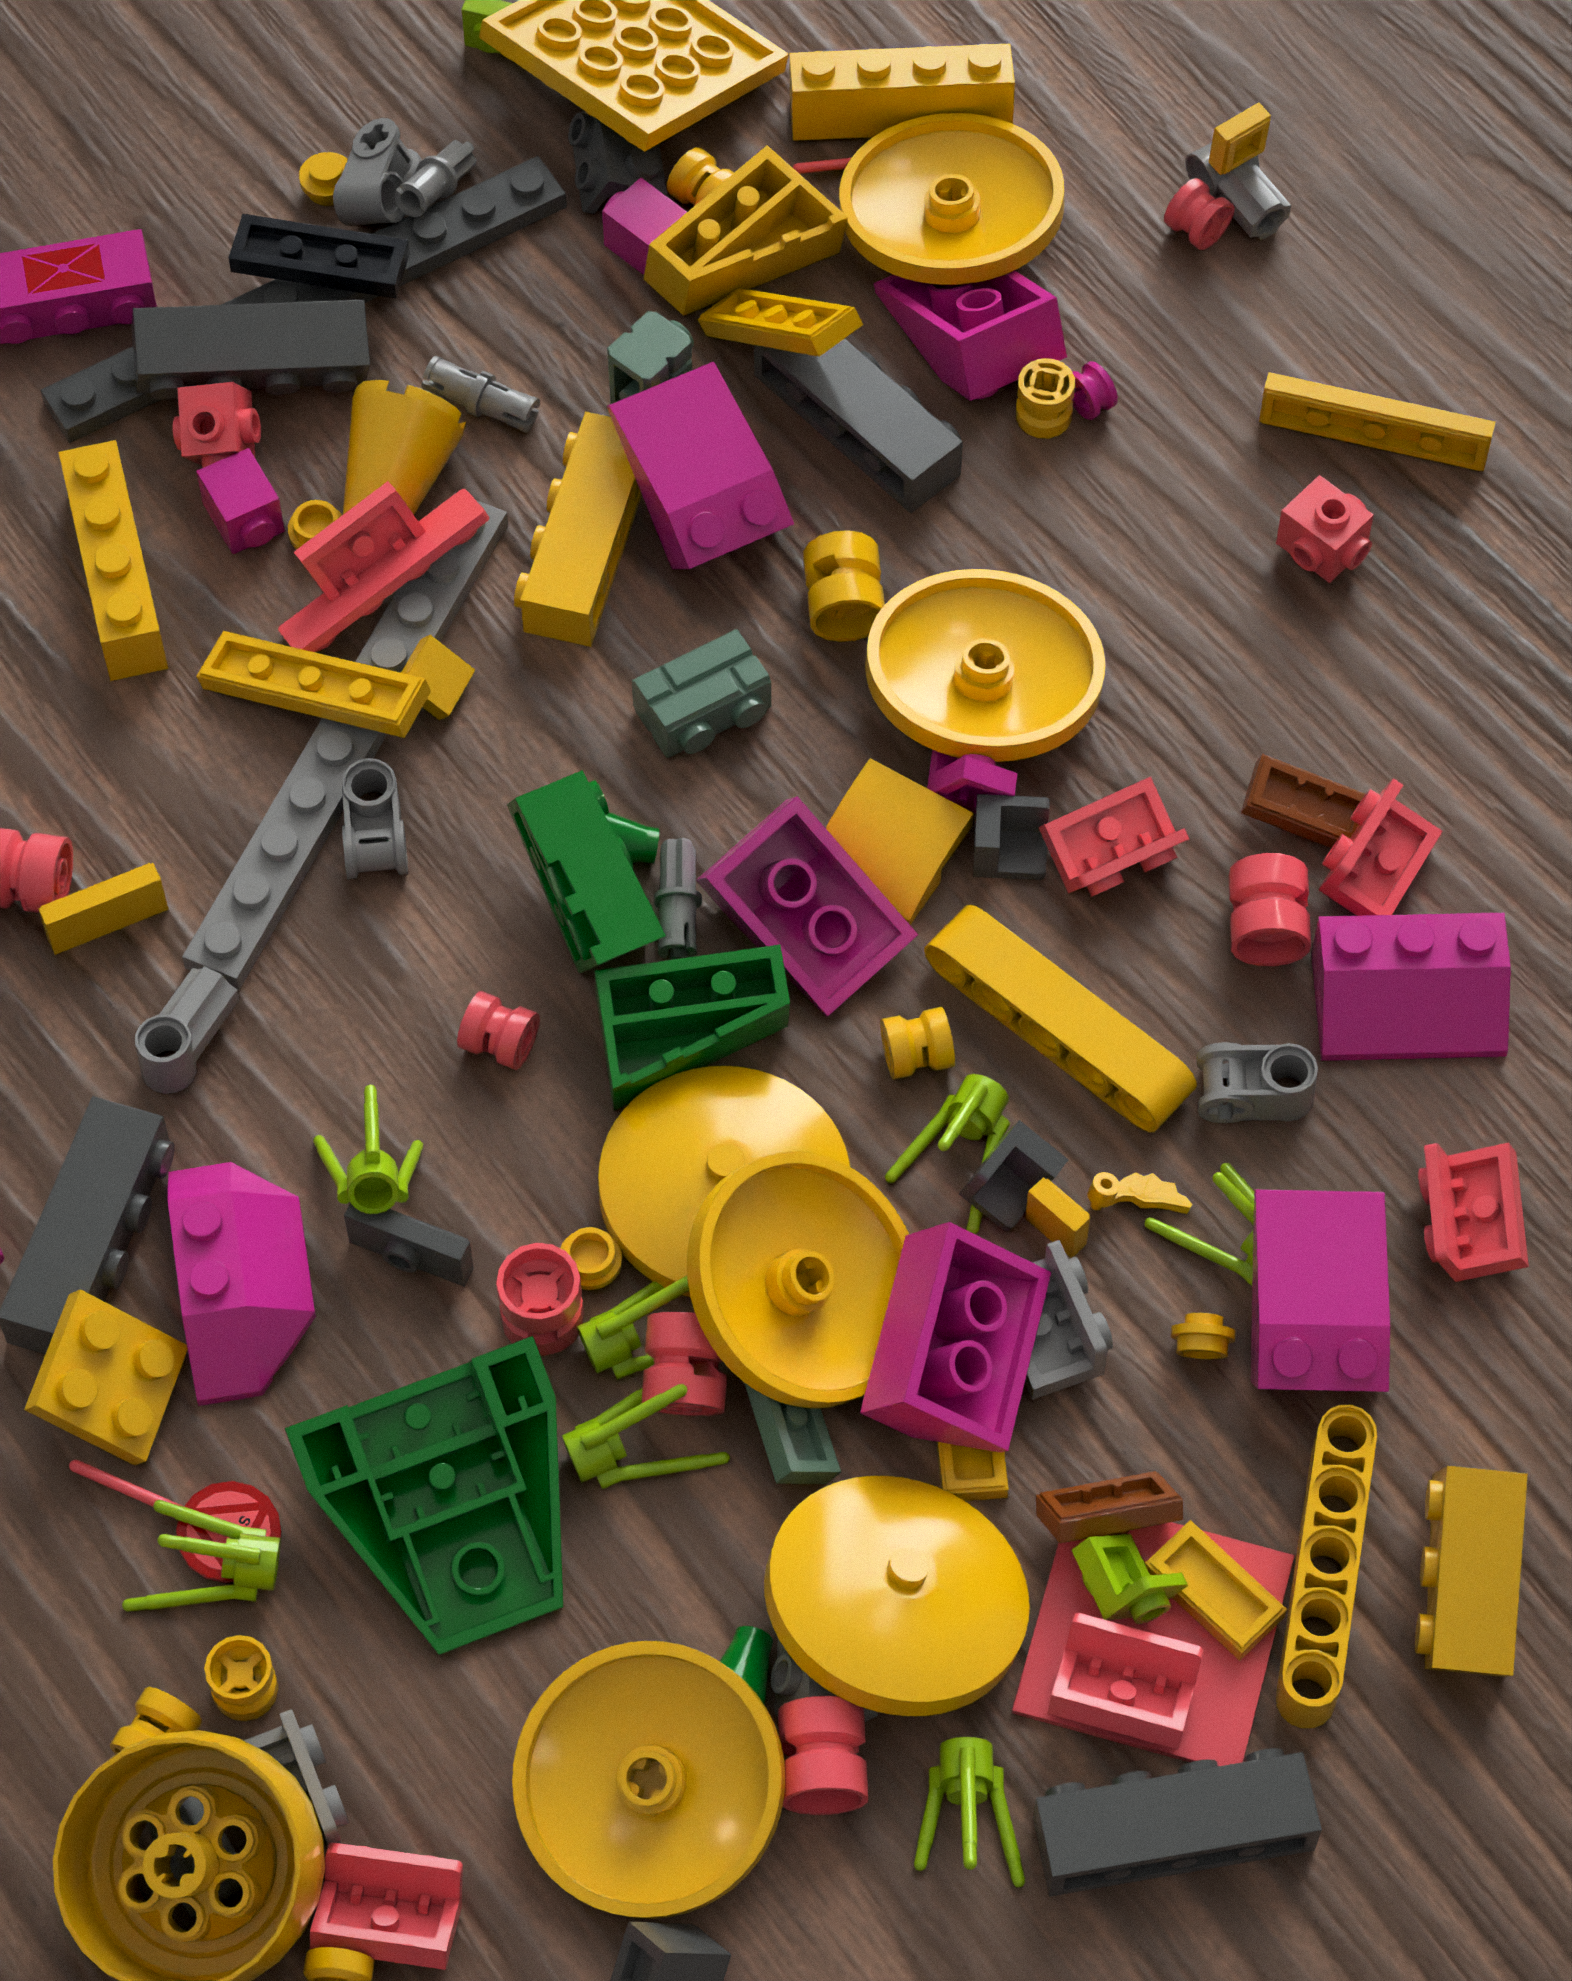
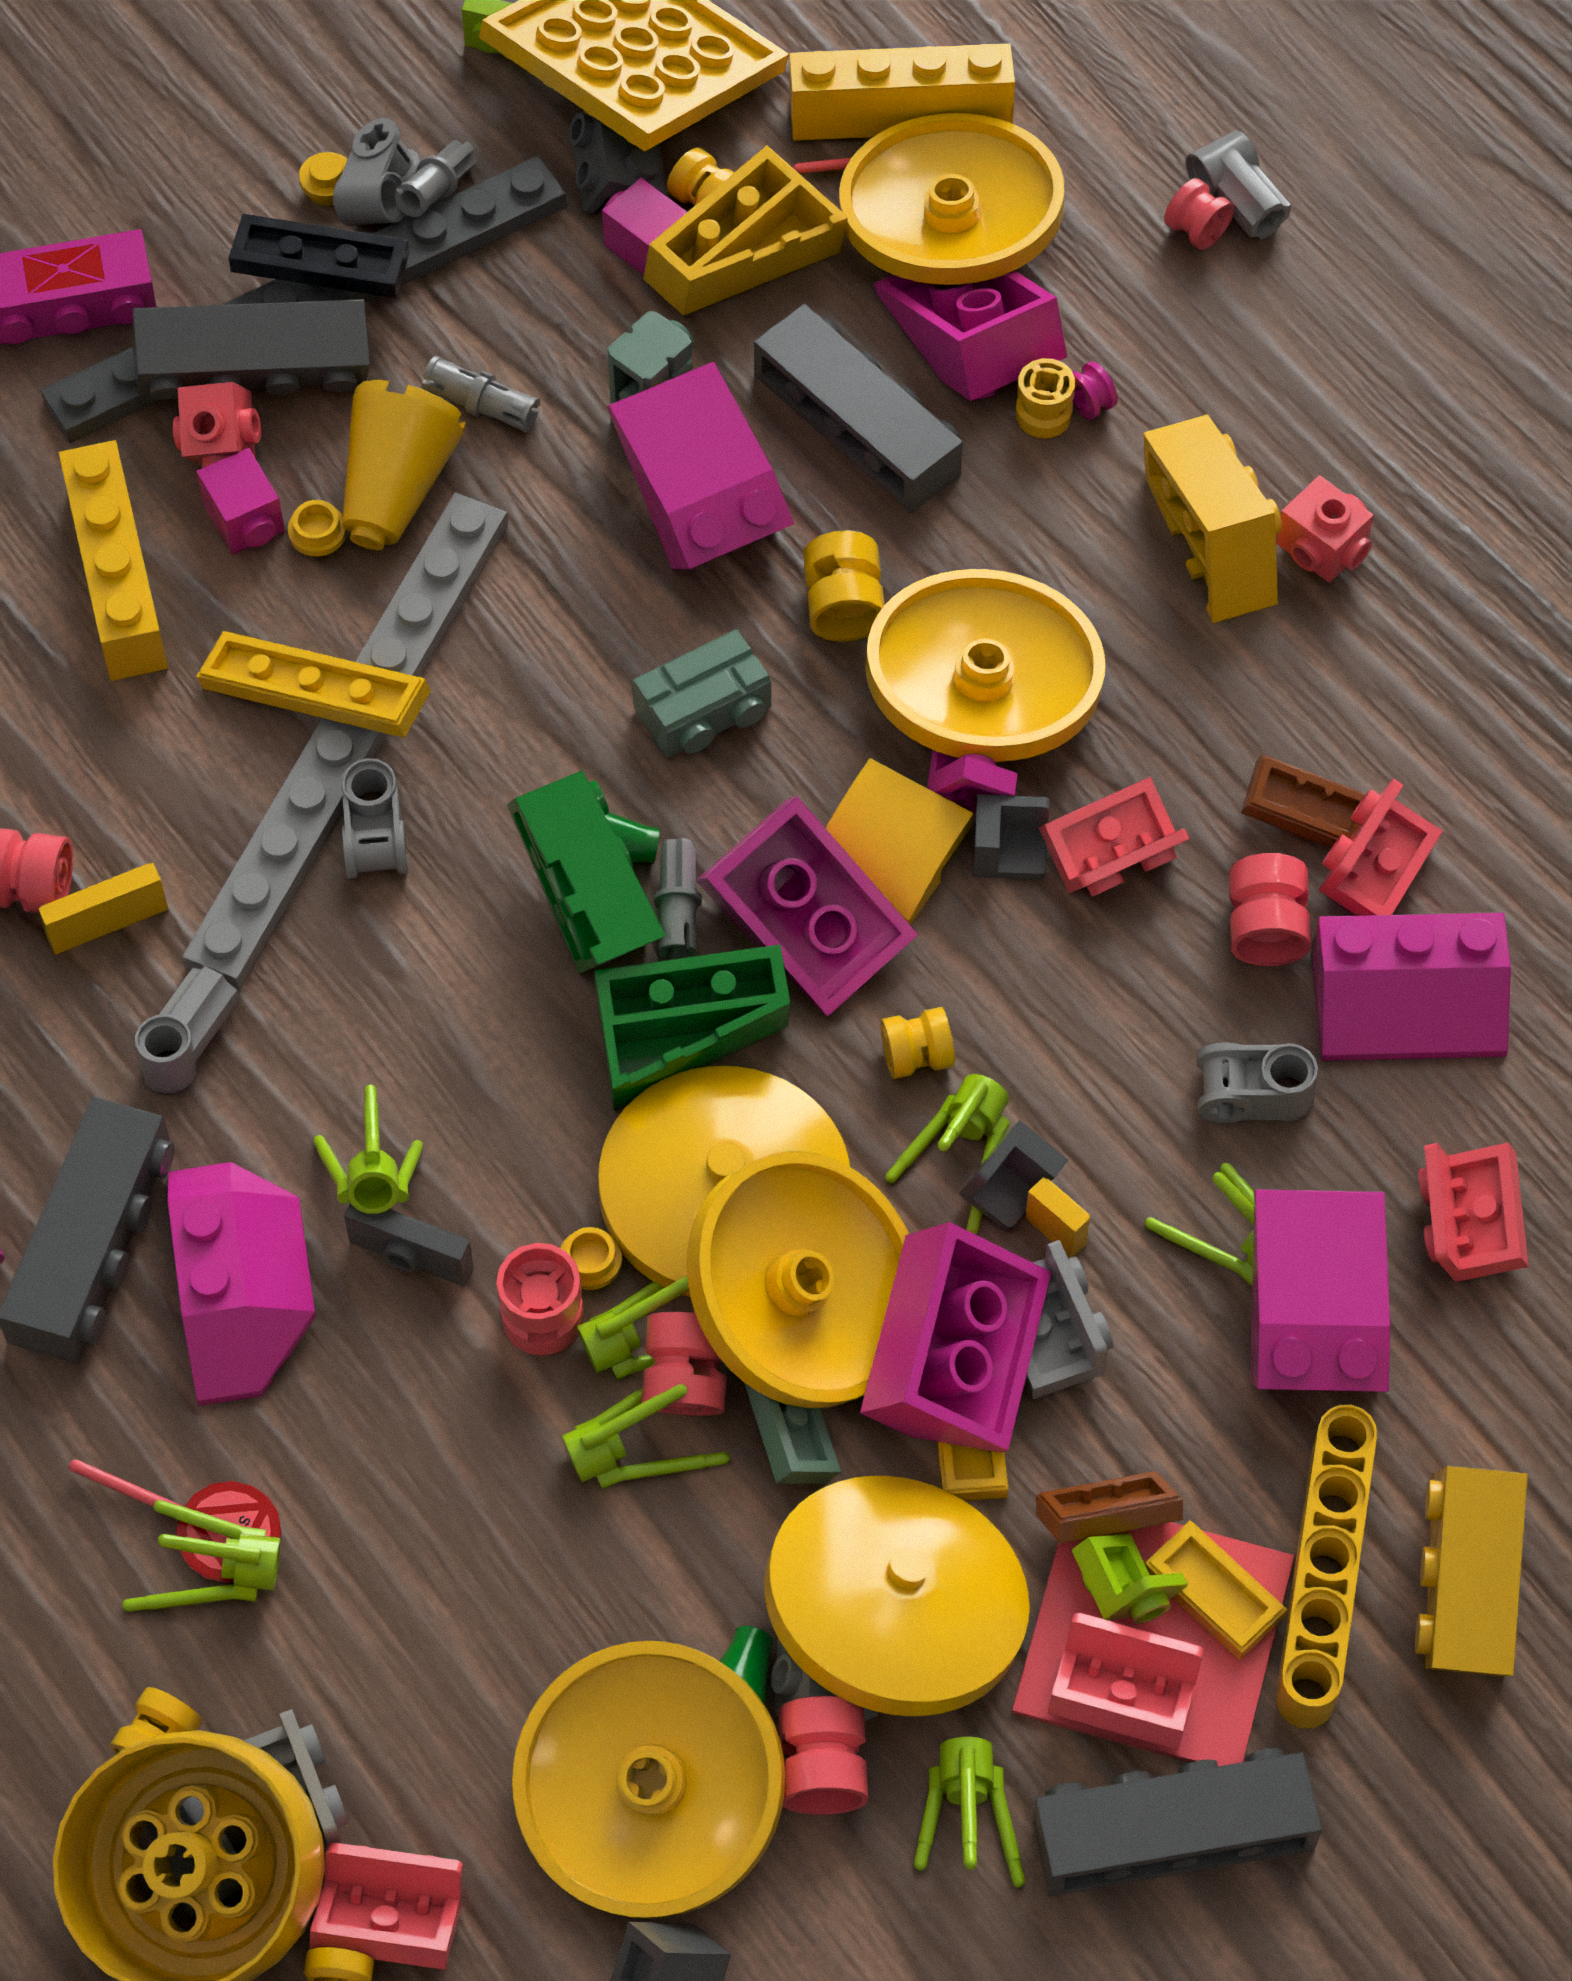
(106, 1377): yellow plate -> none
(233, 1665): yellow wheel -> none
(371, 556): coral bracket -> none
(444, 673): yellow tile -> none
(449, 1493): green wedge -> none
(498, 1030): coral wheel -> none
(582, 538): yellow brick -> none
(780, 321): yellow tile -> none
(1060, 1018): yellow beam -> none
(1141, 1190): yellow piece -> none
(1203, 1336): yellow plate -> none
(1219, 512): none -> yellow wedge
(1239, 139): yellow tile -> none
(1376, 421): yellow tile -> none

